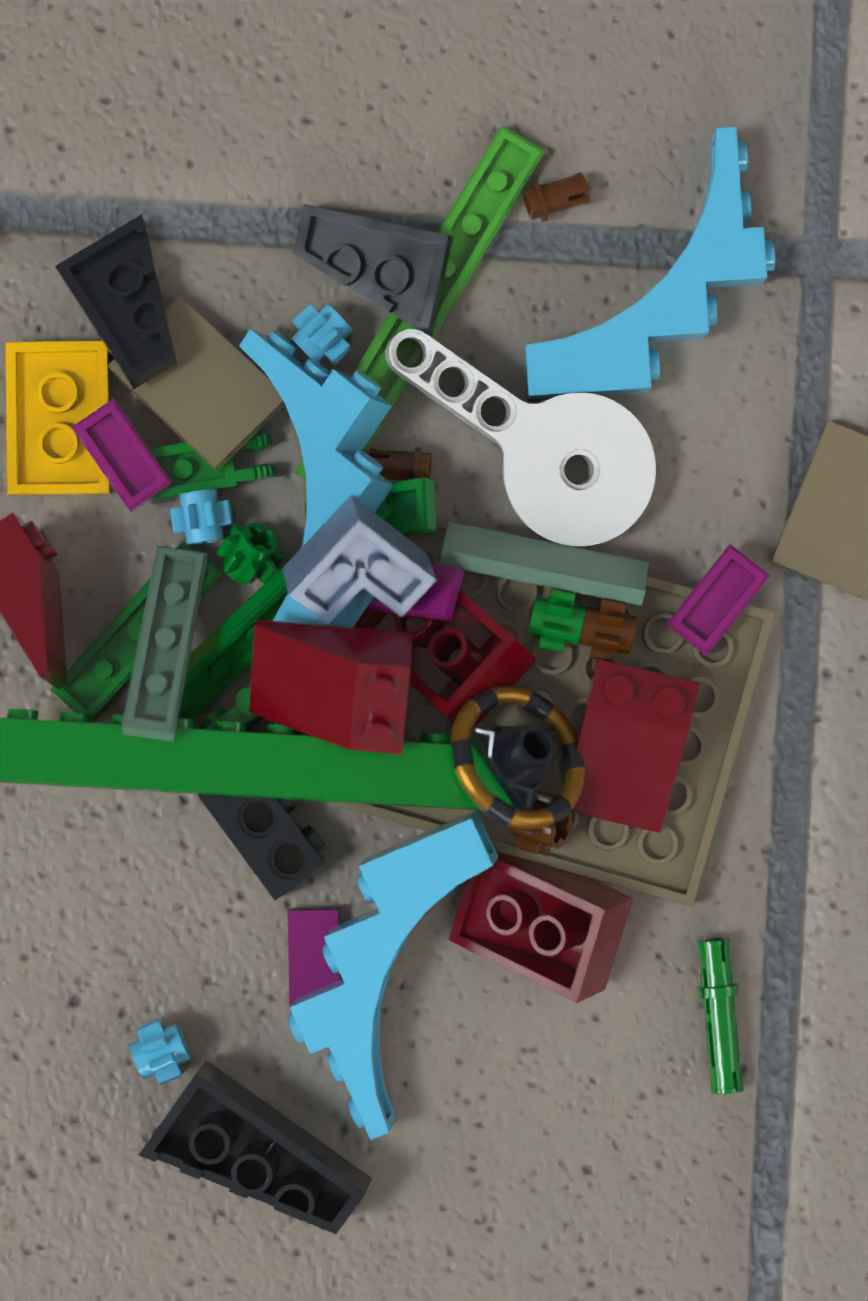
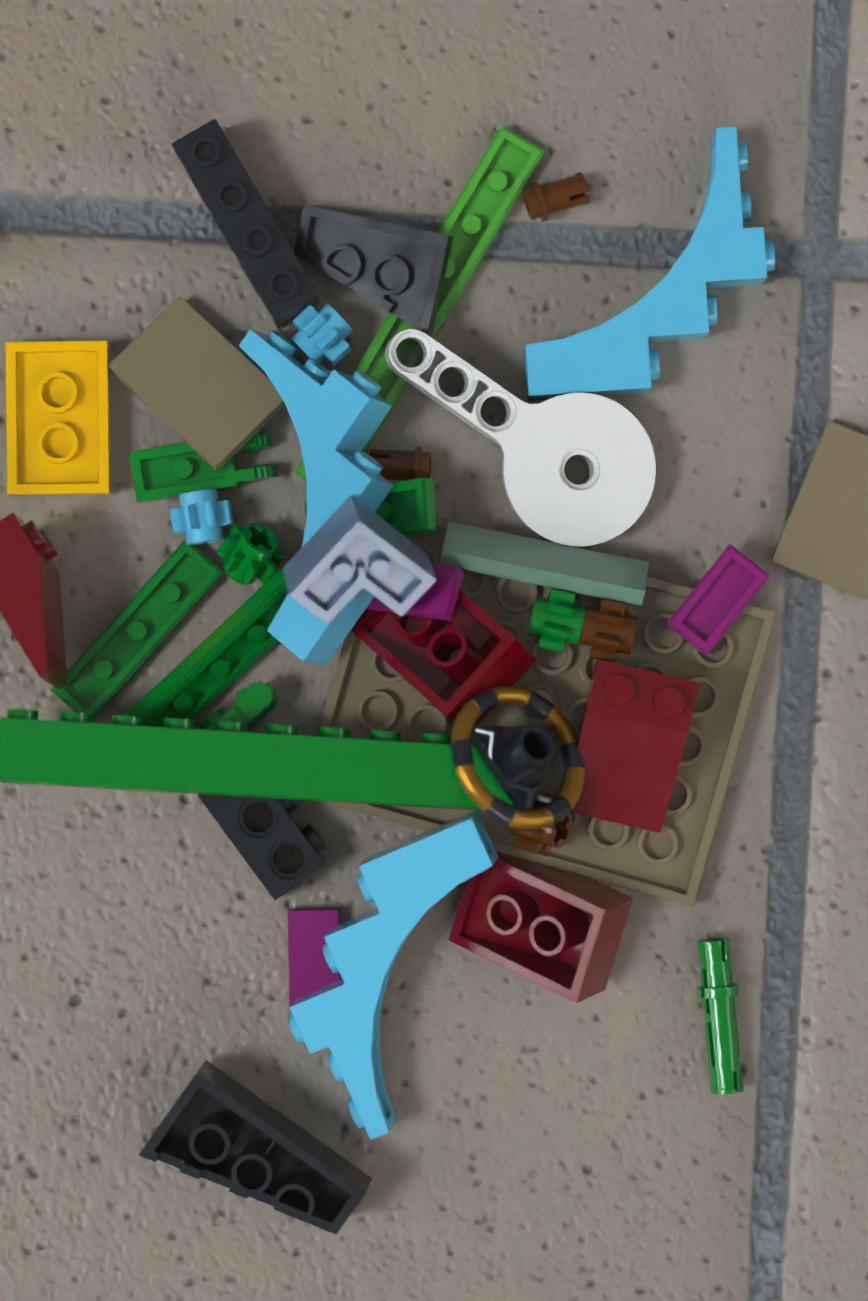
(122, 455): magenta tile -> none
(123, 300): black wing -> none
(160, 1051): medium azure gear -> none
(165, 644): sand green tile -> none
(245, 222): none -> black brick
(333, 682): dark red slope -> none

